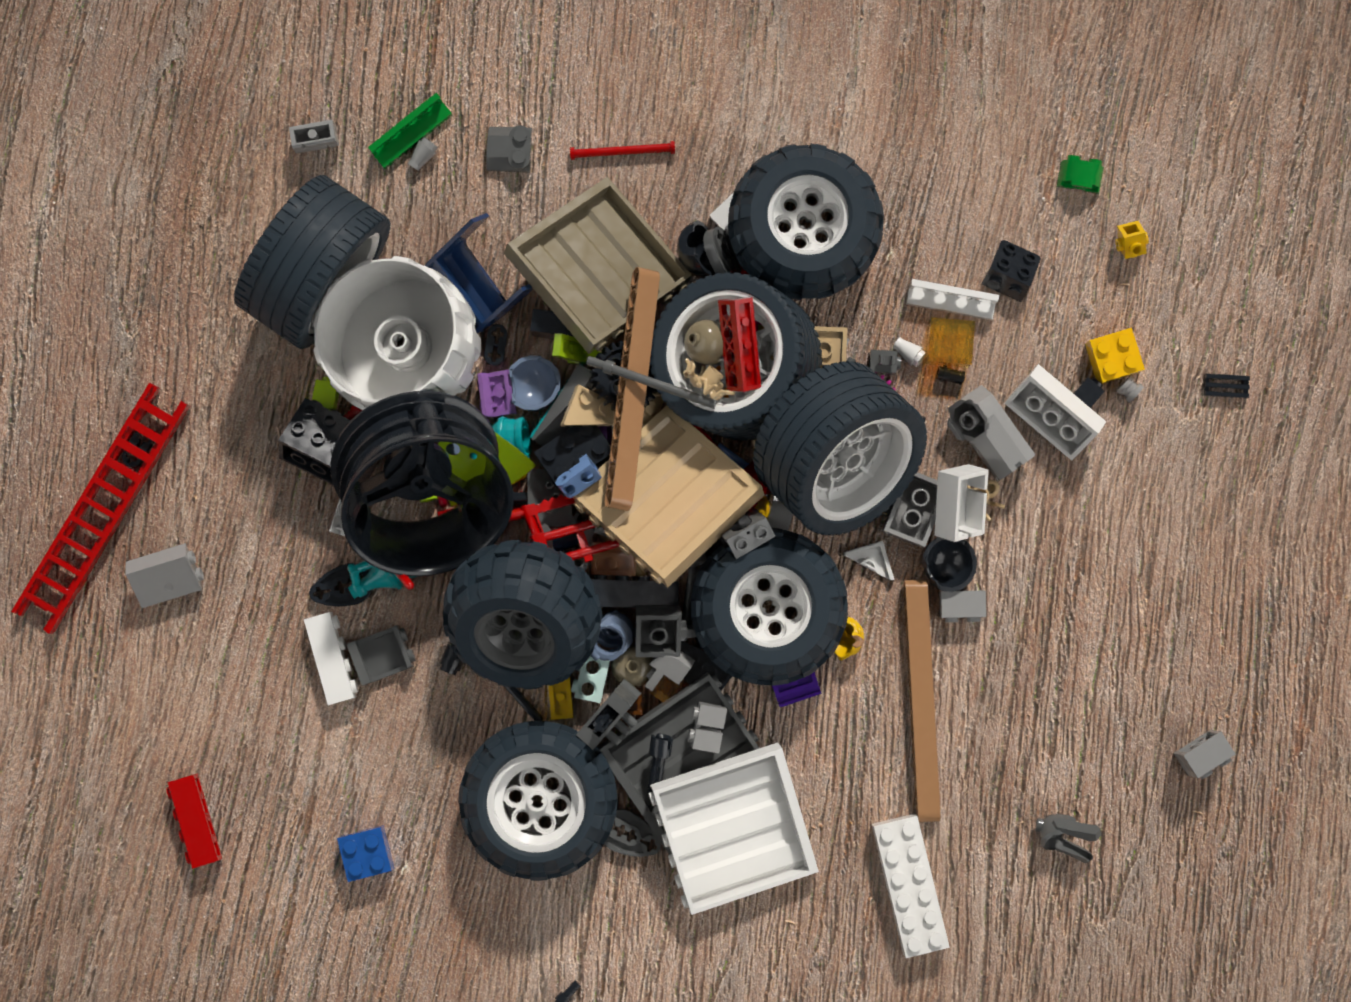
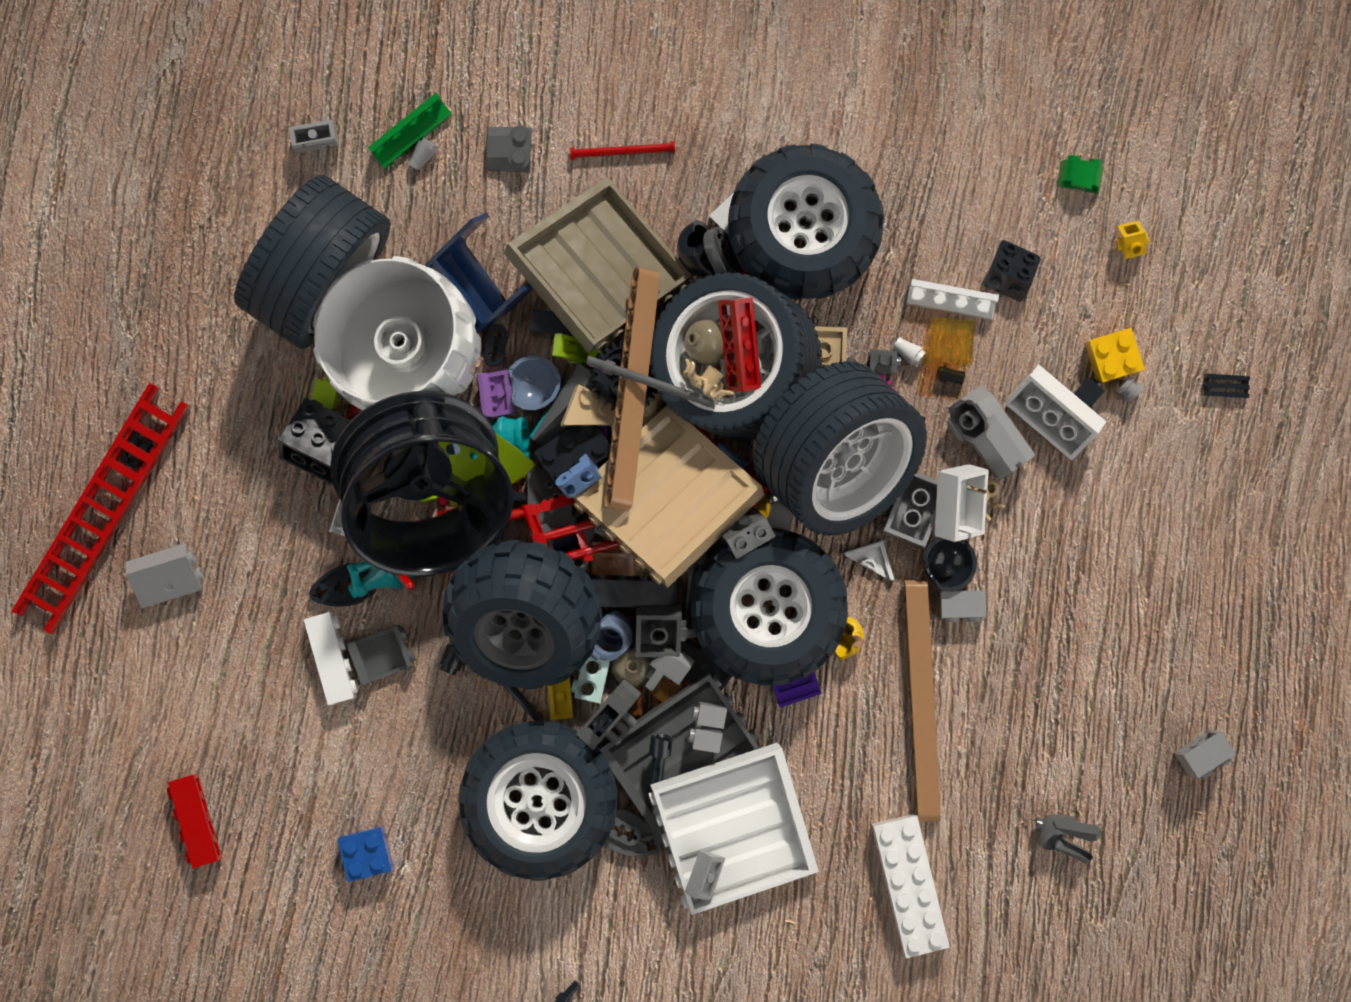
(704, 875): none -> light grey slope

